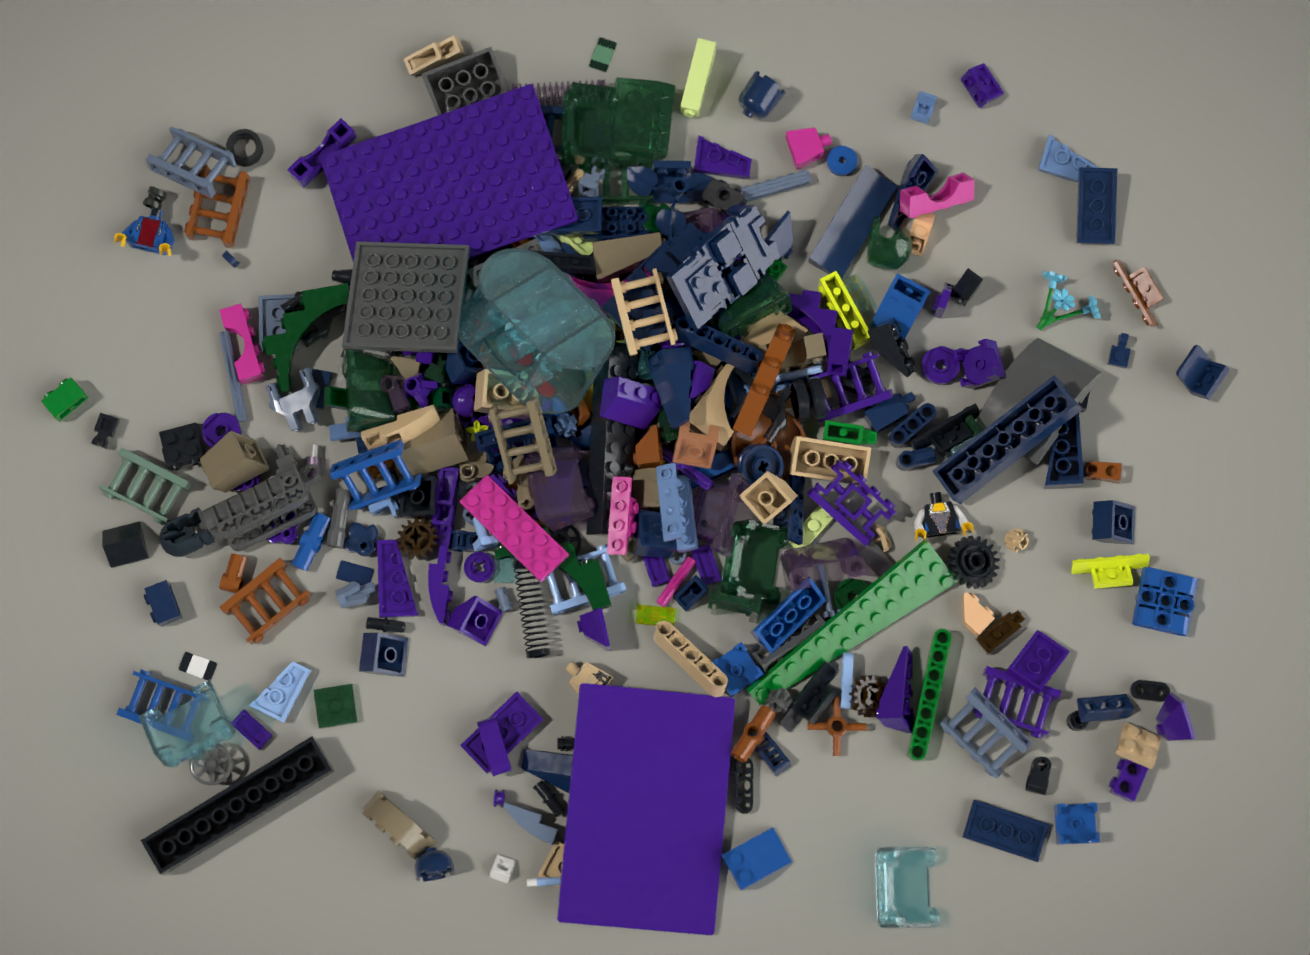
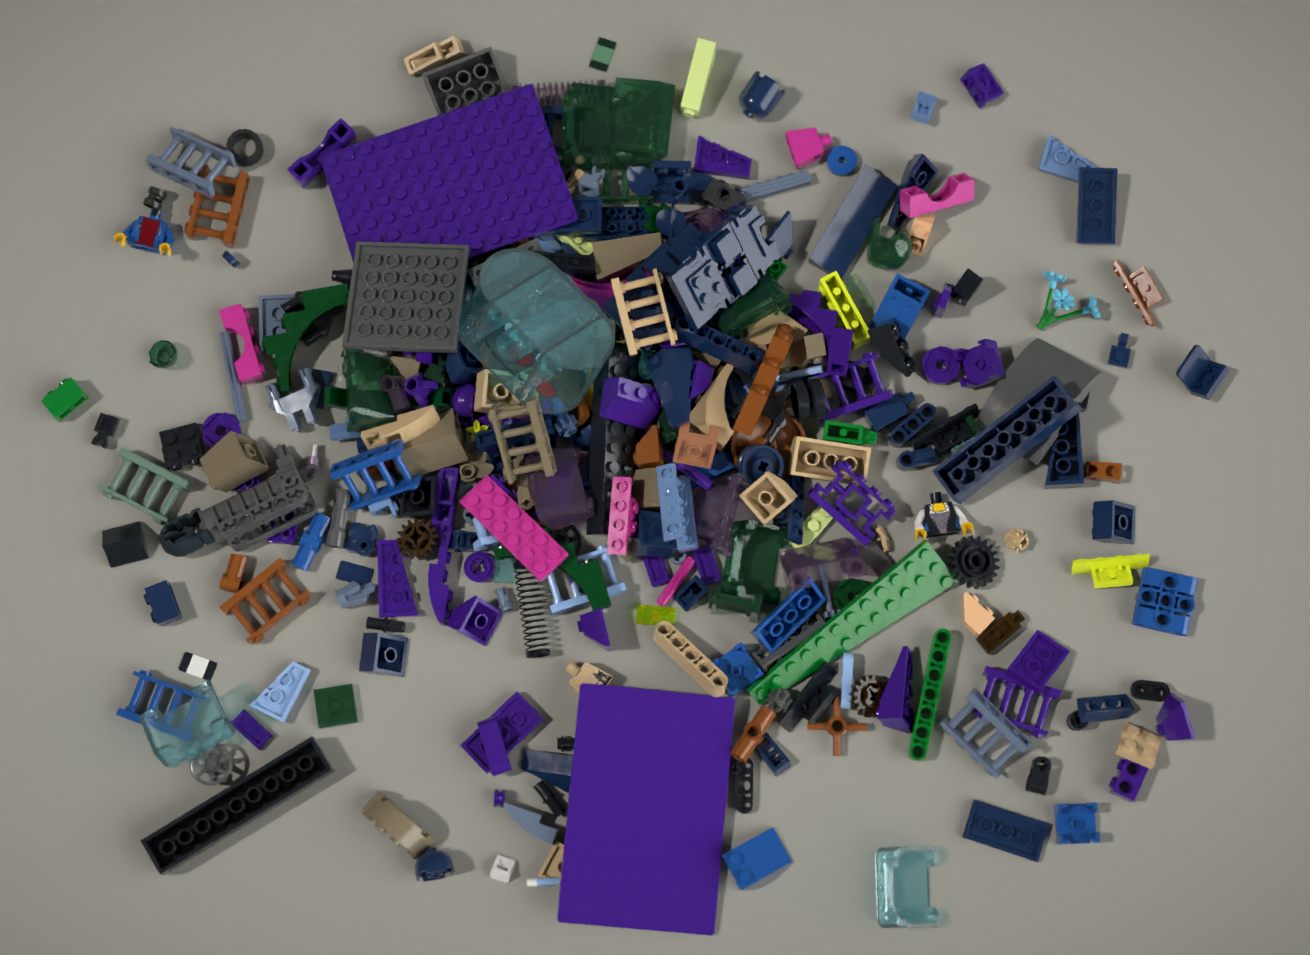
(163, 354): none -> clear green hair

